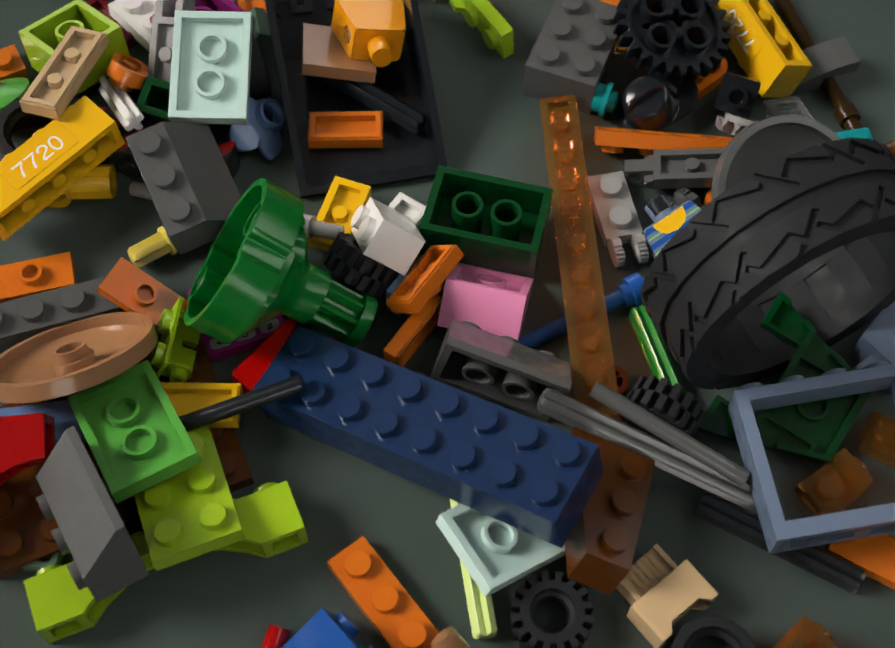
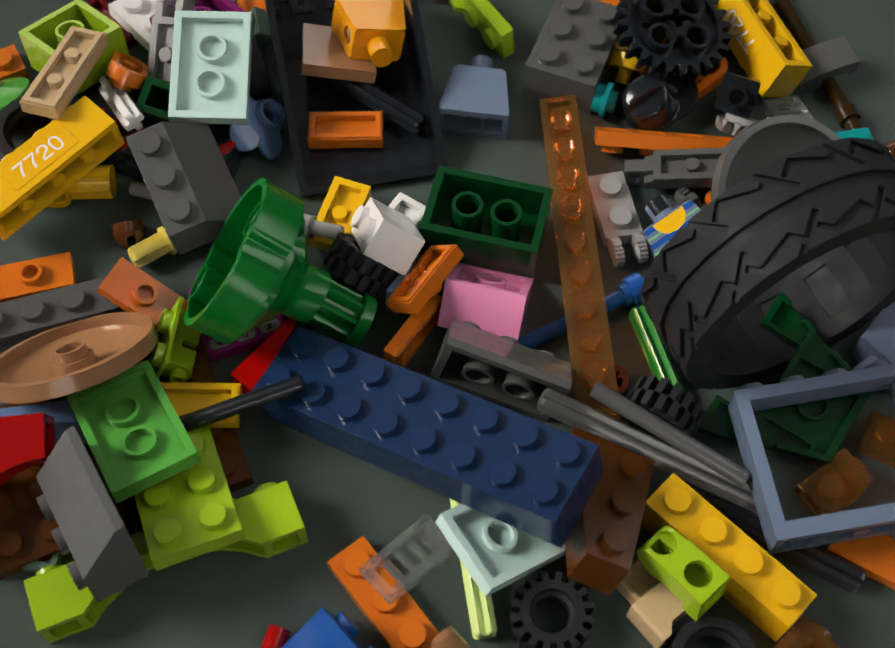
(128, 230): none -> reddish brown hinge
(423, 529): none -> clear slope
(476, 100): none -> sand blue torso
(625, 66): none -> yellow tile
(684, 570): none -> lime leg
(757, 581): none -> yellow brick

